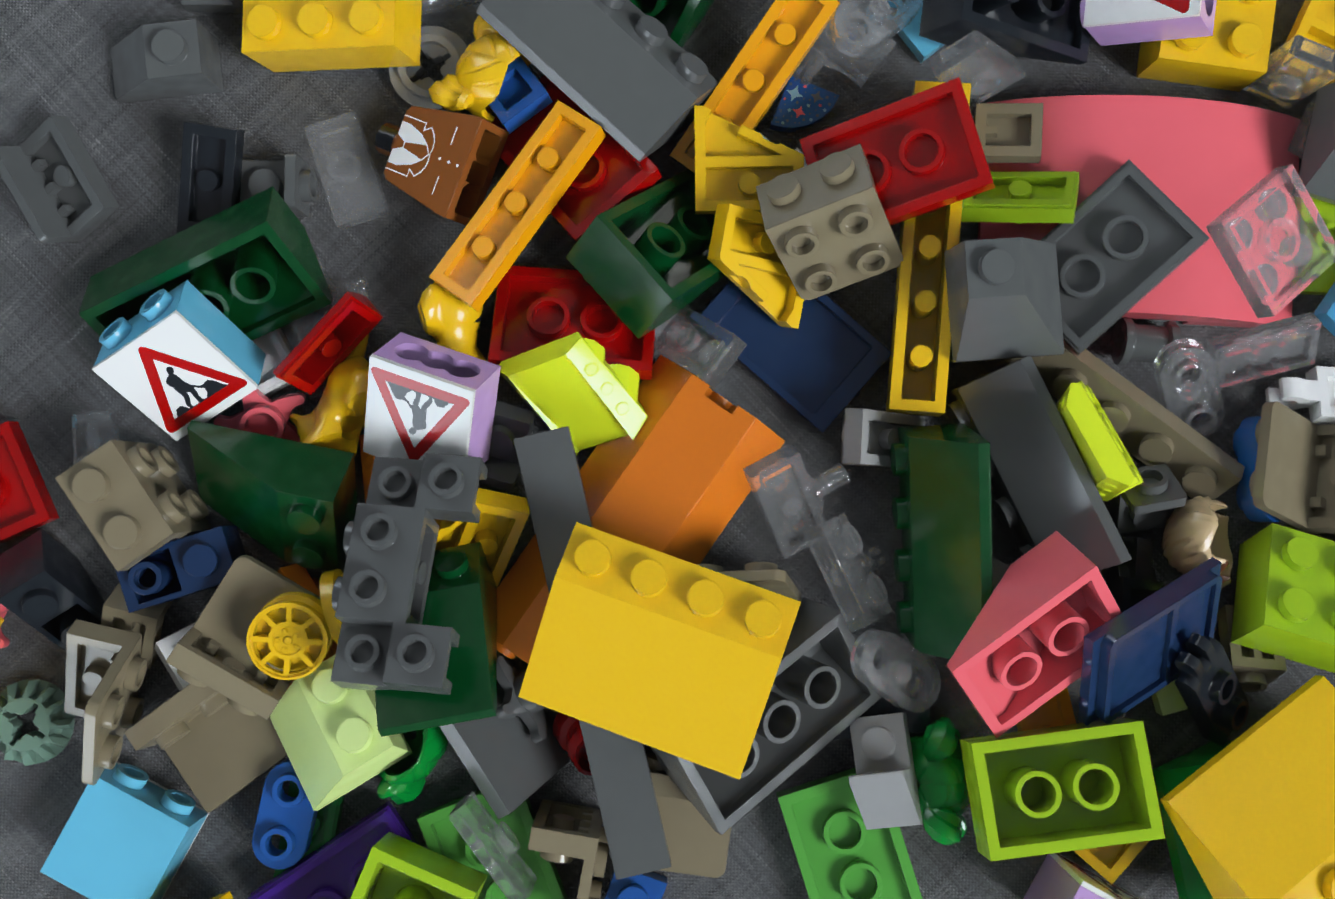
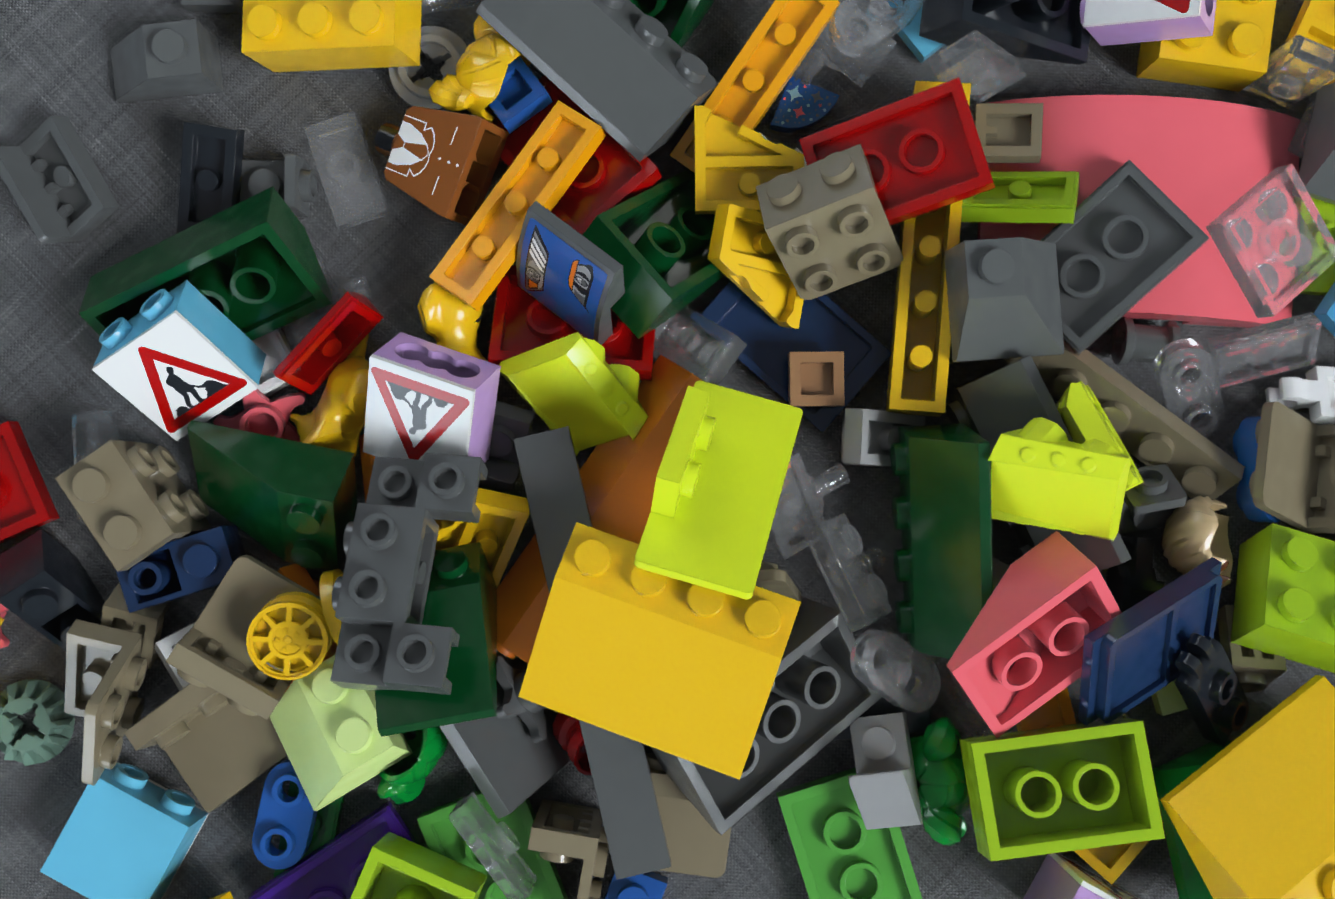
(568, 273): none -> slope
(718, 489): none -> neon yellow bracket
(816, 379): none -> medium nougat plate
(1058, 482): none -> neon yellow slope

